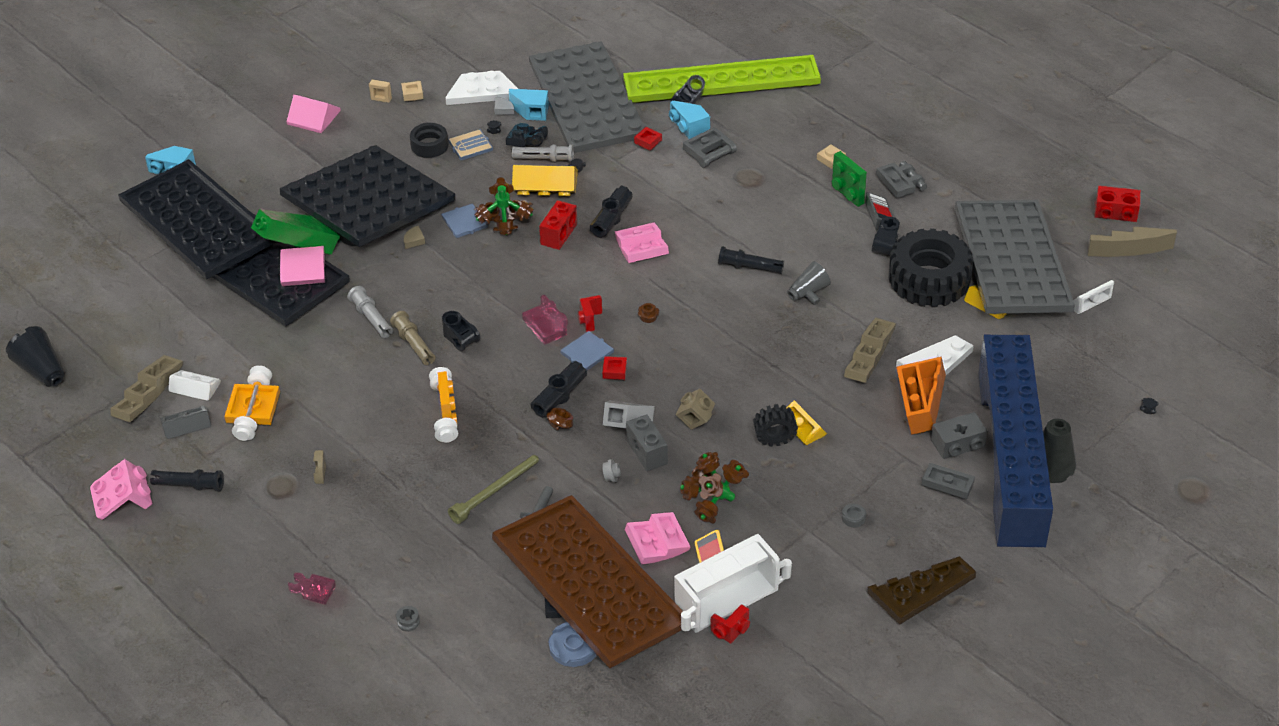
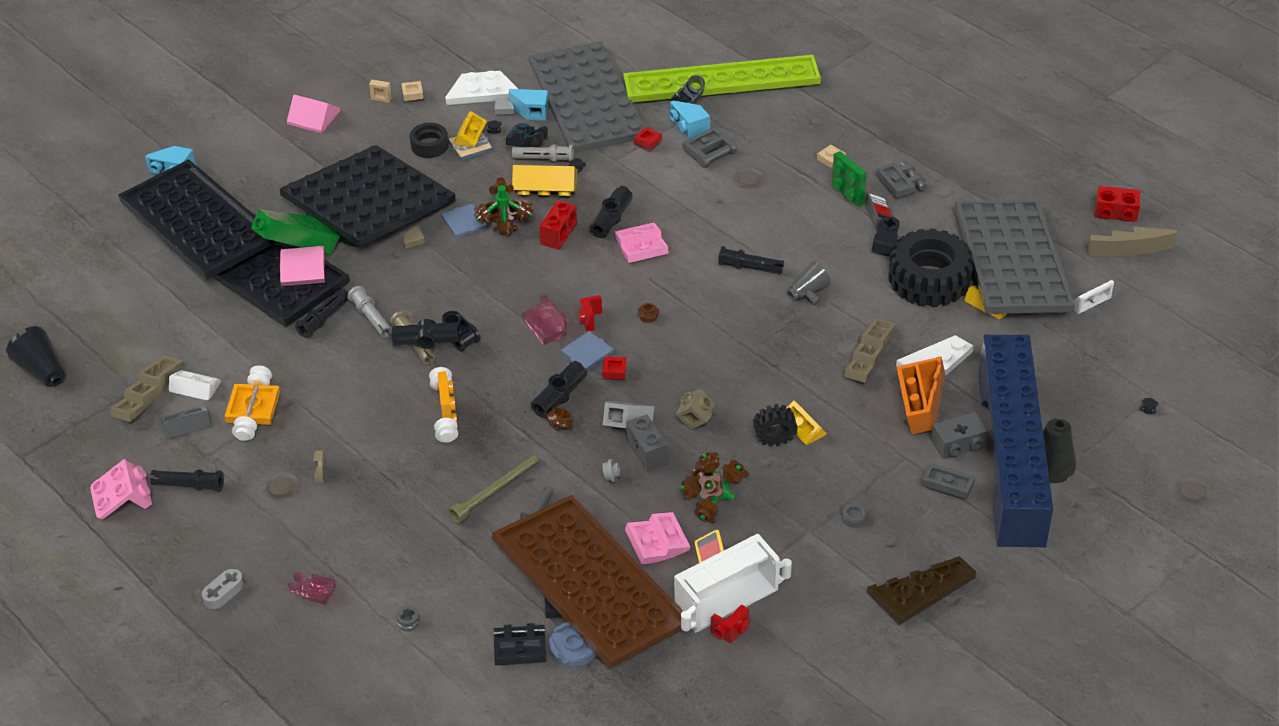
(222, 588): none -> light grey beam
(317, 317): none -> black pin
(426, 333): none -> black piece
(470, 130): none -> yellow slope
(513, 649): none -> black plate

